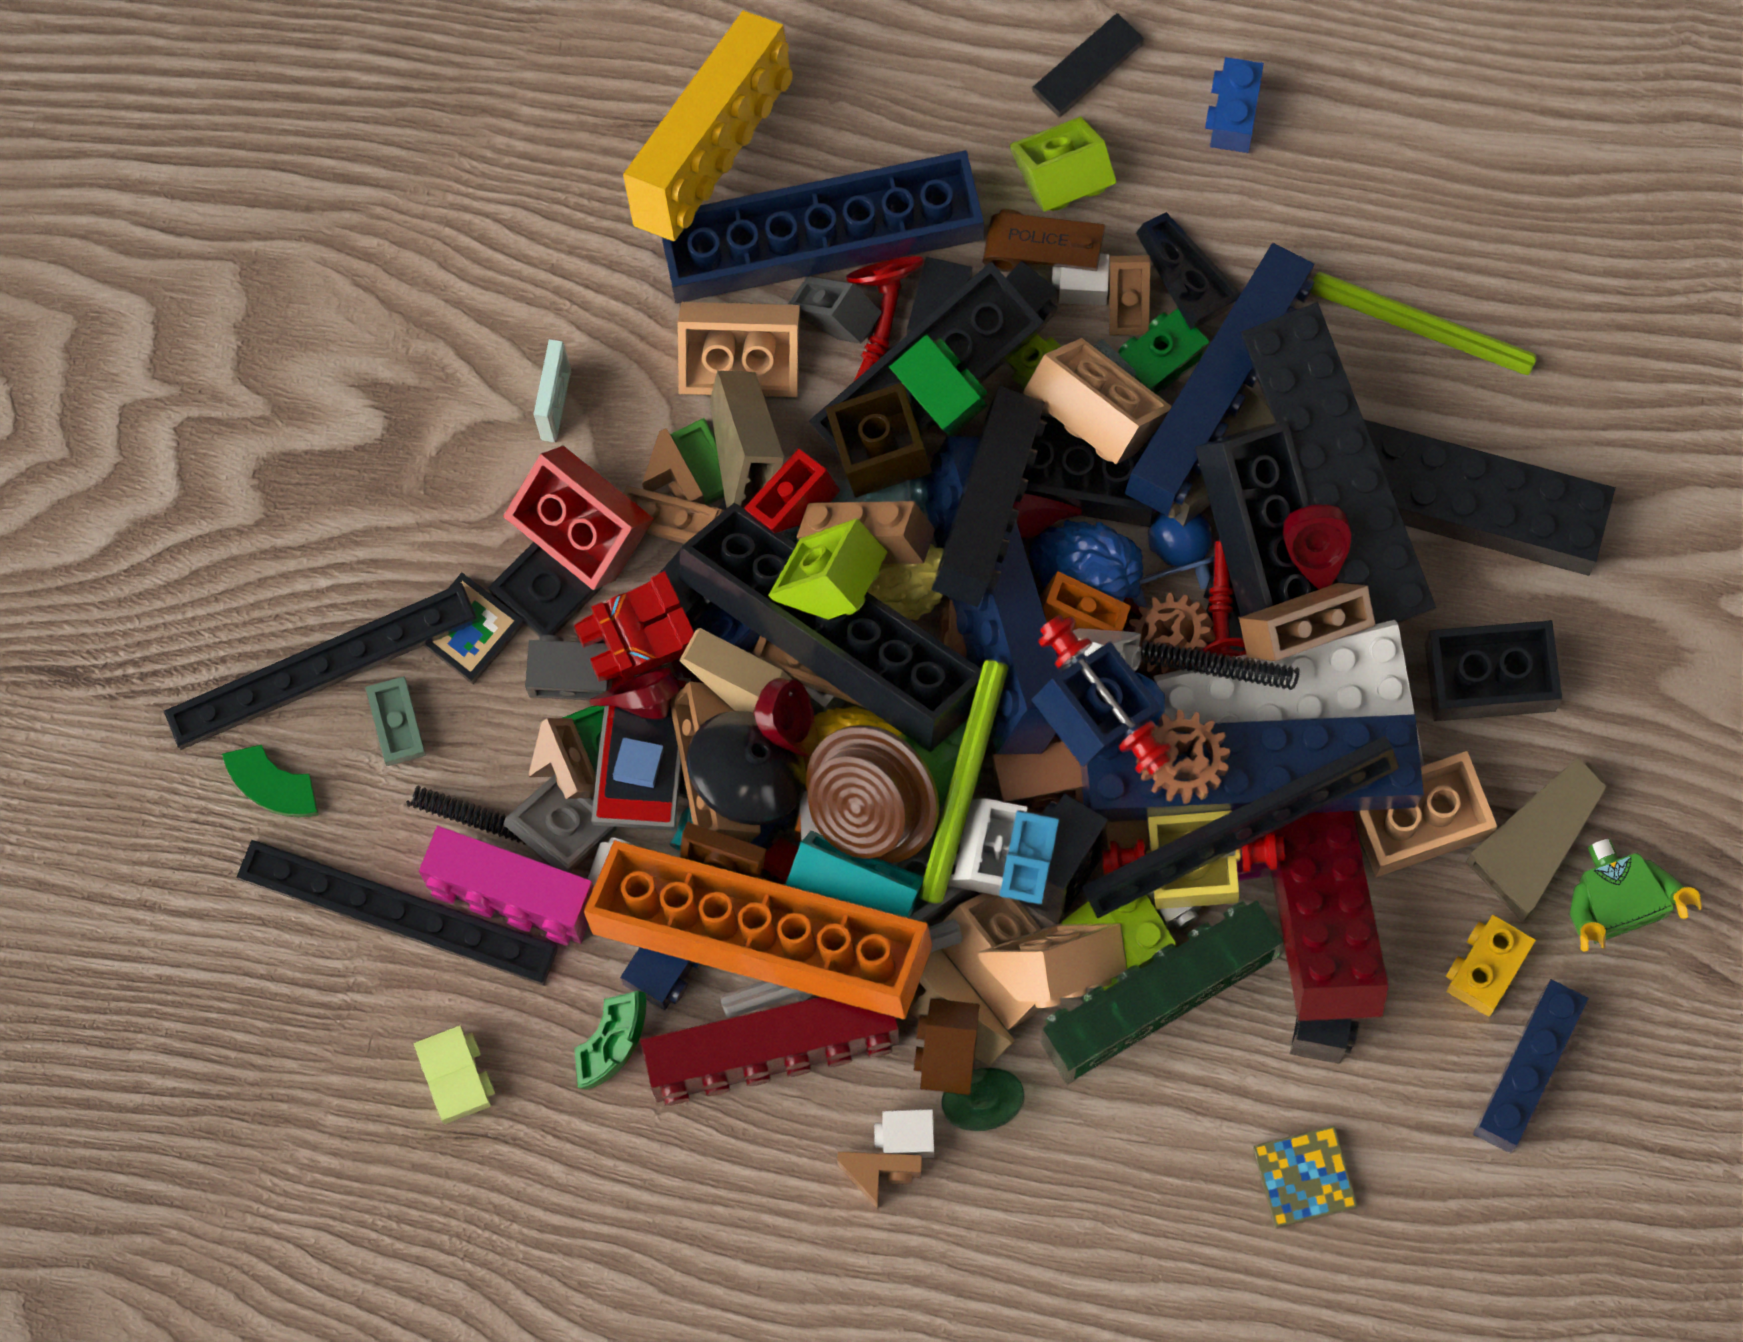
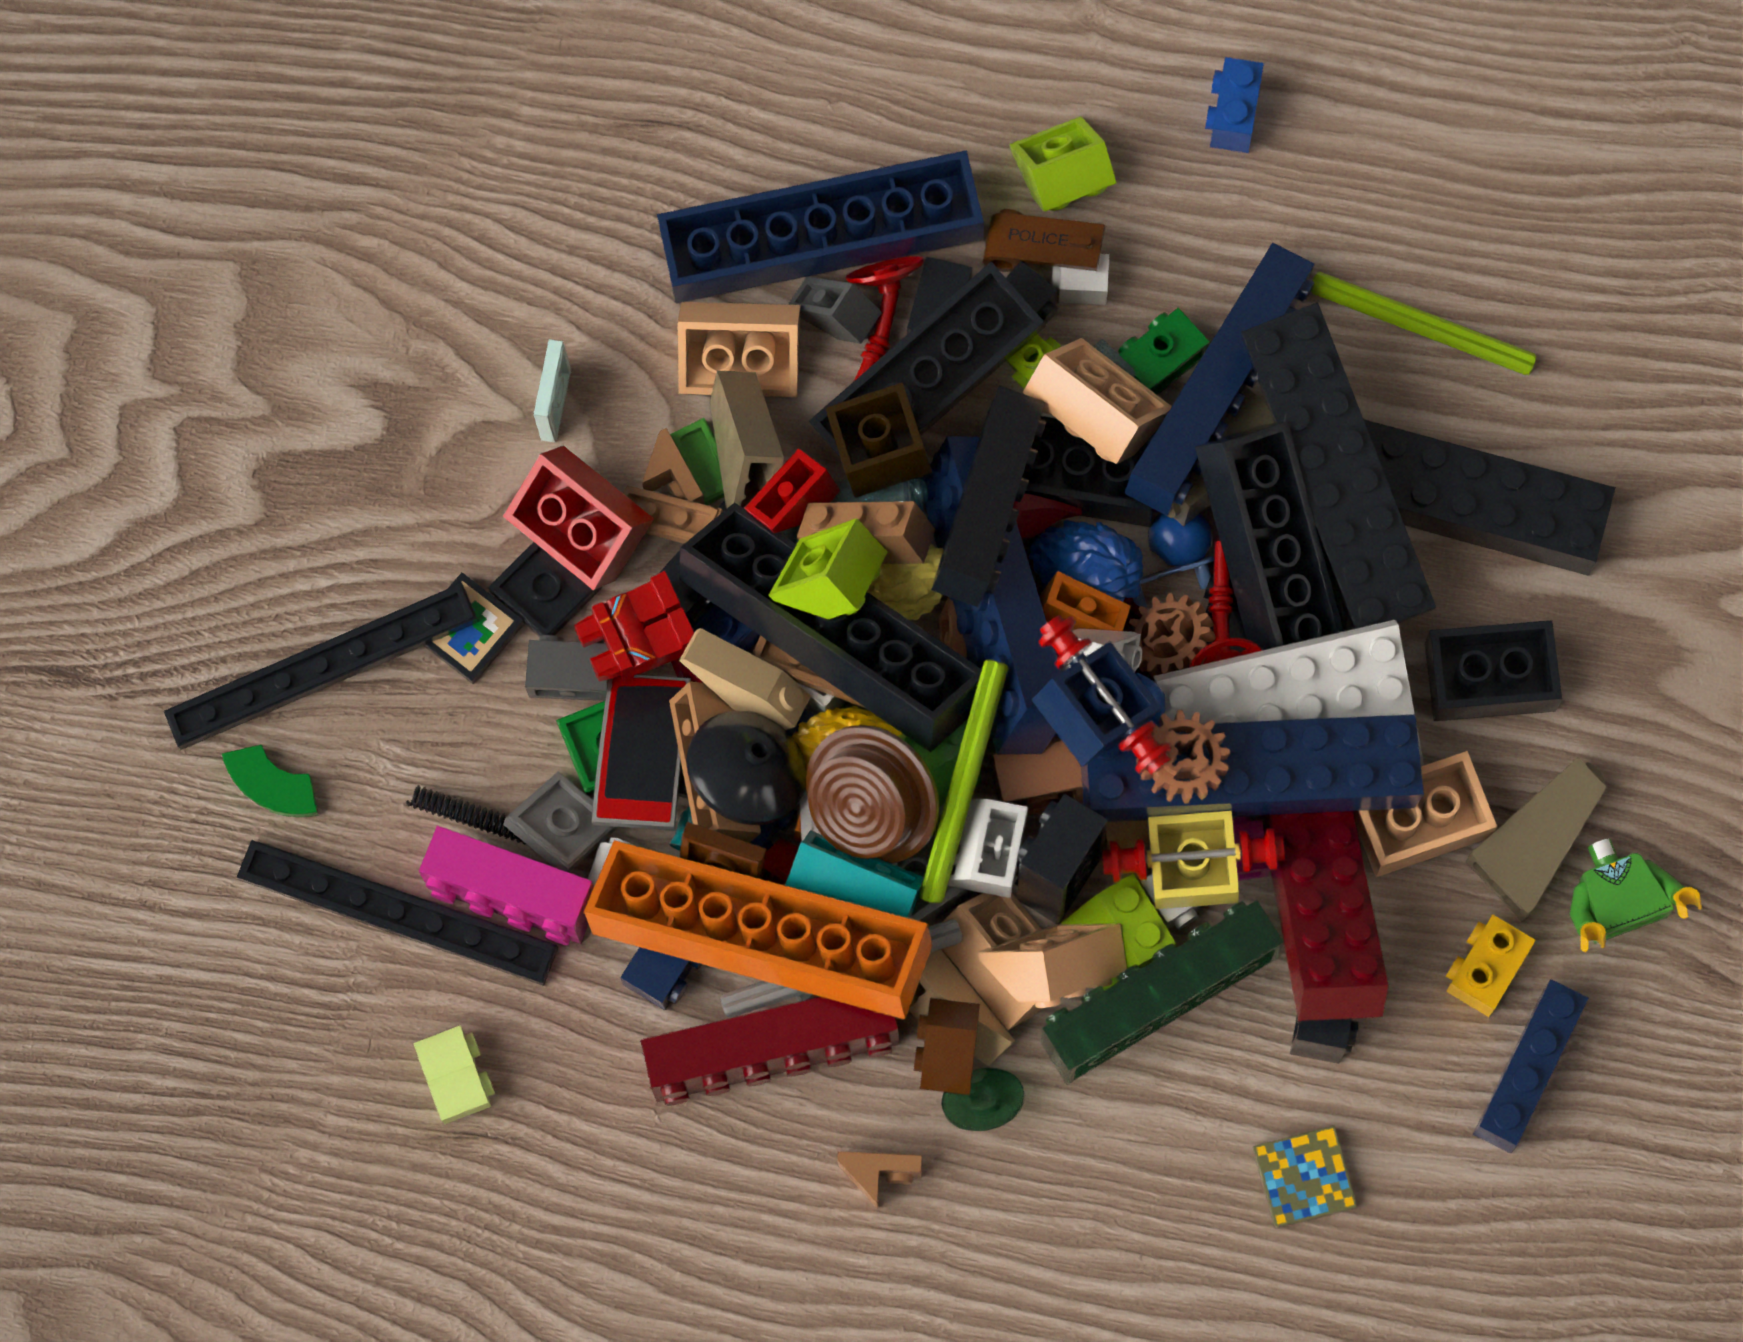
(395, 721): sand green plate -> none
(563, 754): medium nougat slope -> none
(613, 1040): green tile -> none
(638, 762): medium blue tile -> none
(644, 695): dark red piece -> none
(708, 126): yellow brick -> none
(787, 716): dark red piece -> none
(906, 1133): white brick -> none
(938, 386): green piece -> none
(1029, 857): dark azure slope -> none
(1088, 65): black tile -> none
(1129, 295): medium nougat slope -> none
(1187, 272): black wing -> none
(1200, 658): black piece -> none
(1241, 827): black tile -> none
(1307, 621): medium nougat brick -> none
(1318, 542): dark red piece -> none

